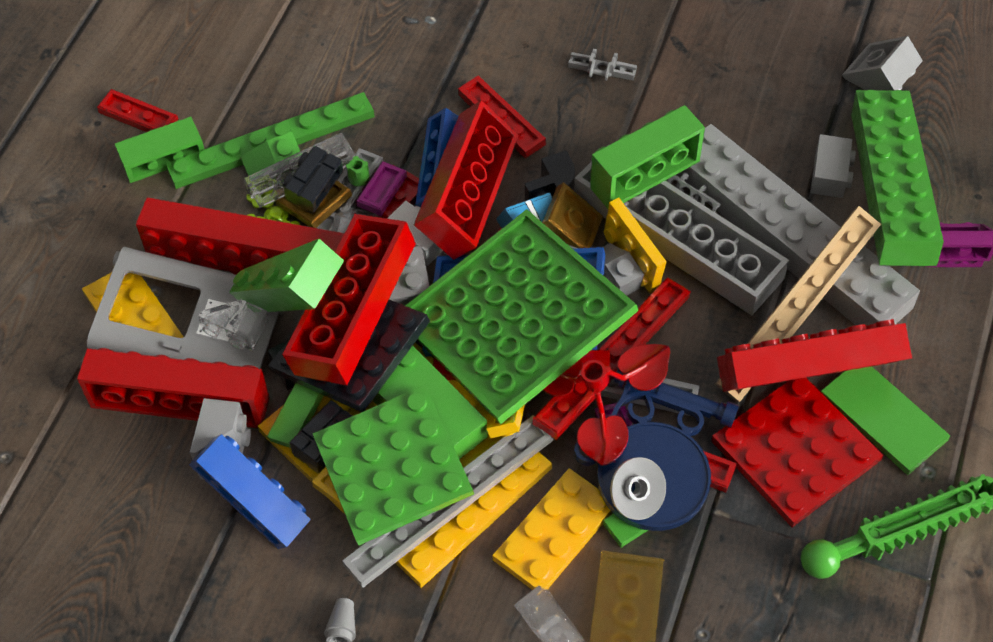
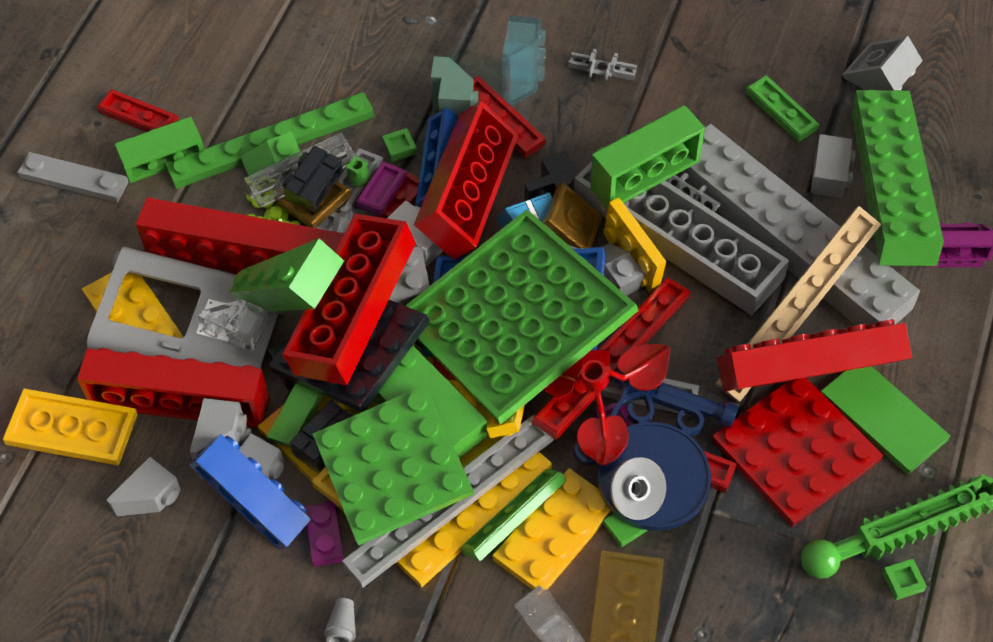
(70, 427): none -> yellow plate
(73, 177): none -> light grey plate
(145, 491): none -> light grey slope
(265, 454): none -> light grey brick
(324, 534): none -> magenta plate
(399, 144): none -> bright green plate
(451, 86): none -> sand green piece
(512, 514): none -> bright green tile
(522, 58): none -> clear light blue slope
(782, 108): none -> bright green tile
(904, 579): none -> bright green plate

